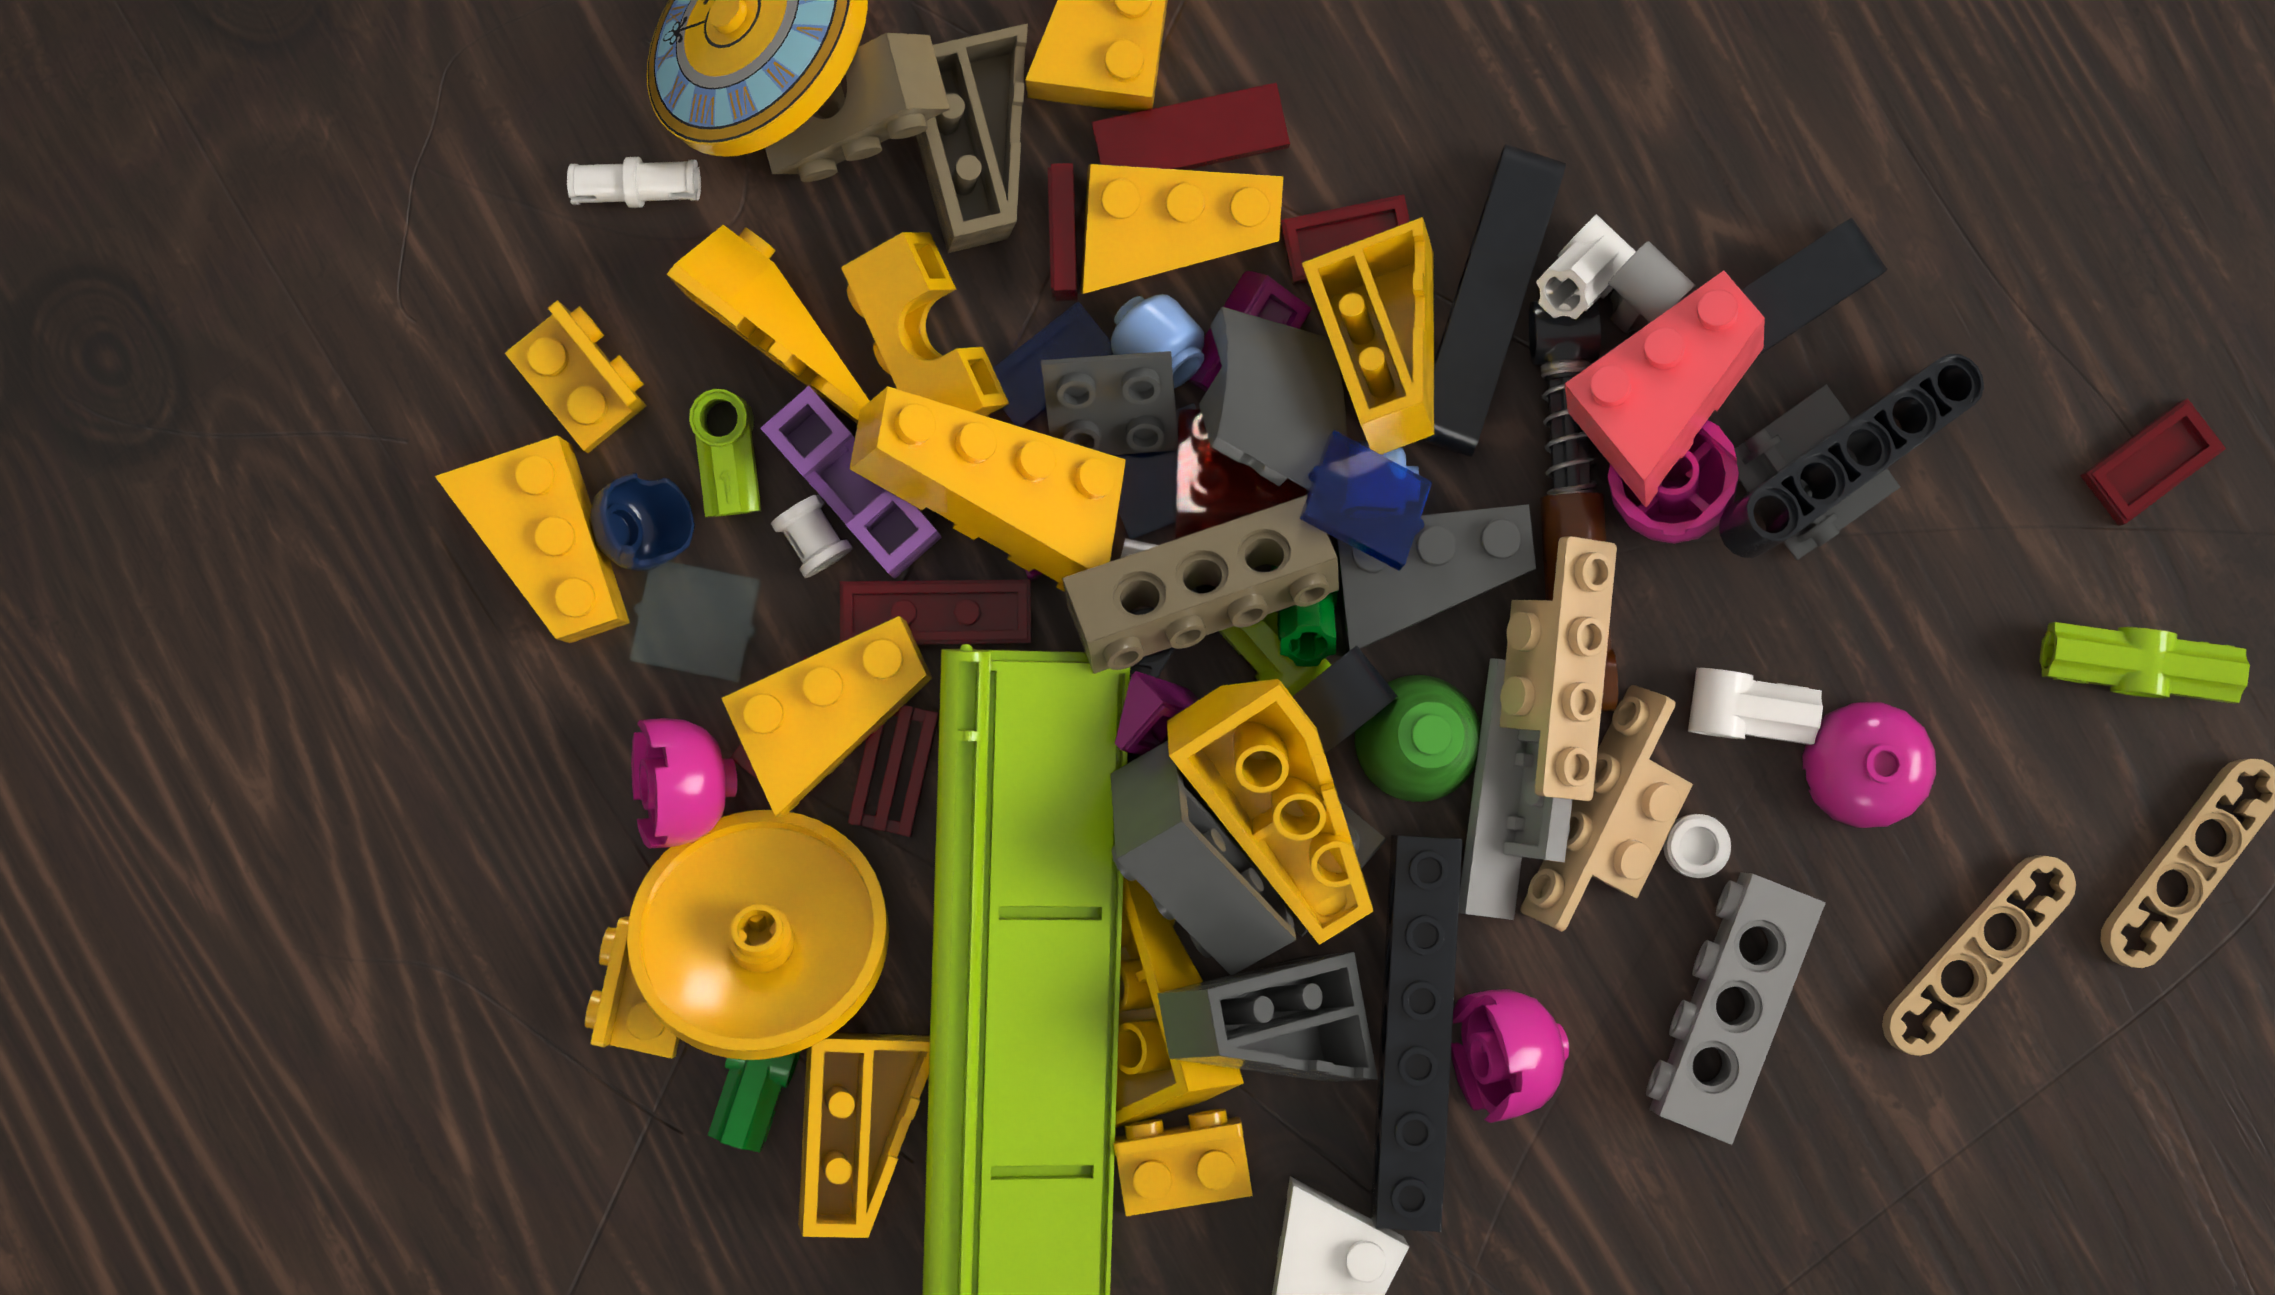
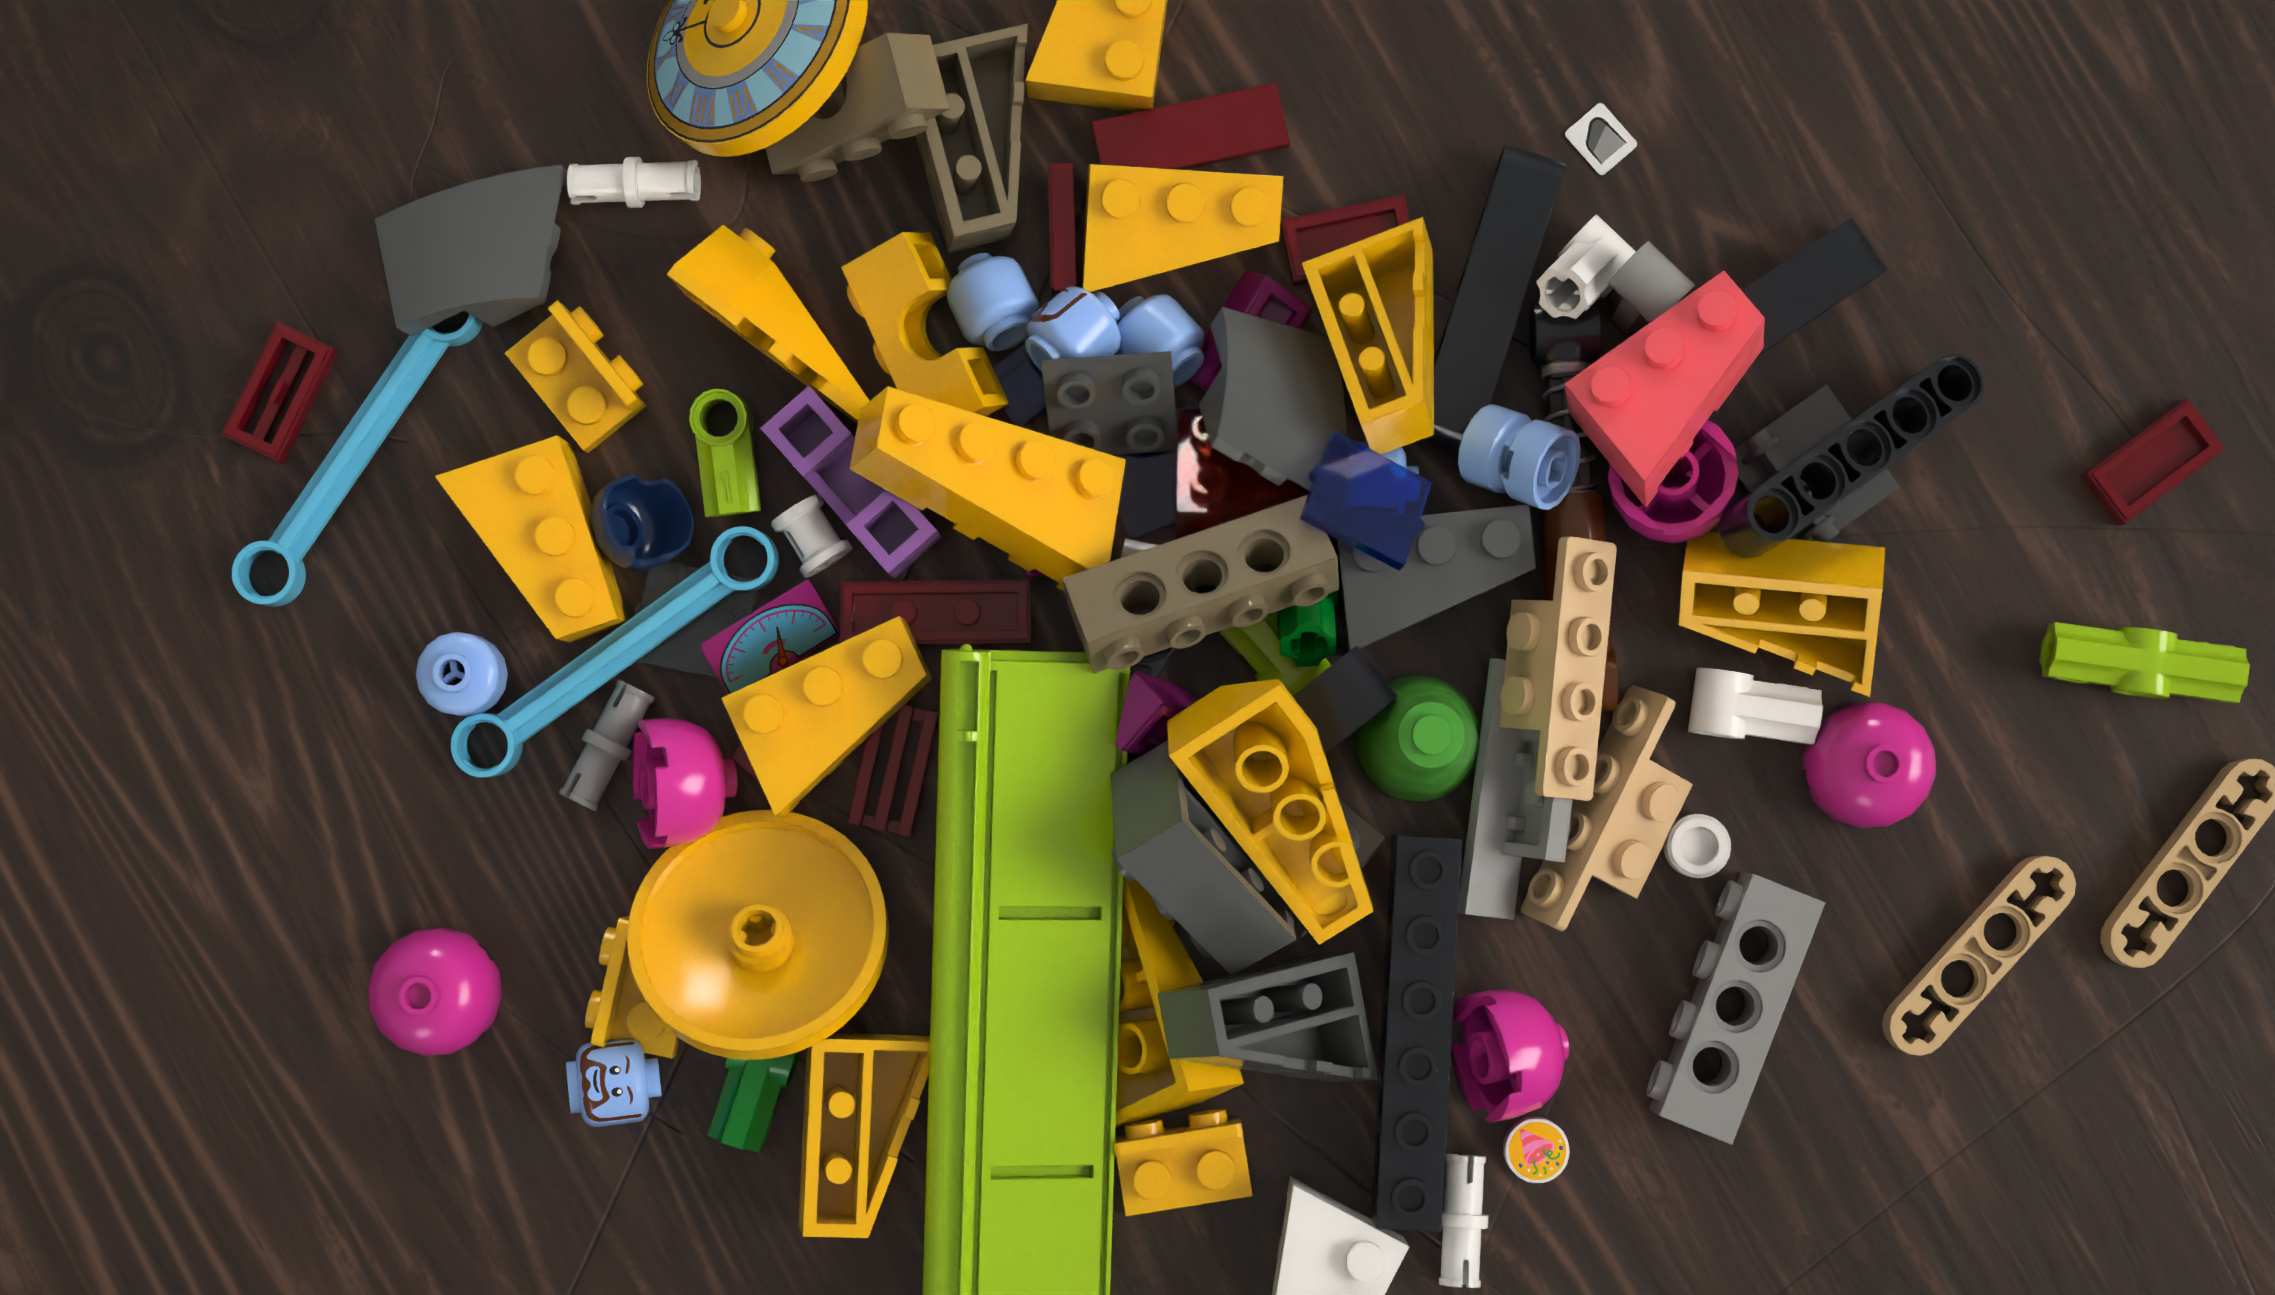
(301, 403): none -> dark red tile
(348, 460): none -> medium azure piece
(434, 992): none -> dark pink cylinder
(473, 249): none -> dark grey slope
(480, 684): none -> light blue head
(606, 745): none -> light grey pin
(612, 1083): none -> light blue head
(613, 653): none -> medium azure piece
(769, 638): none -> slope
(992, 301): none -> light blue head
(1073, 327): none -> light blue head
(1462, 1220): none -> white pin
(1519, 456): none -> light blue wheel
(1536, 1149): none -> tile
(1601, 139): none -> white sticker
(1795, 601): none -> yellow wedge

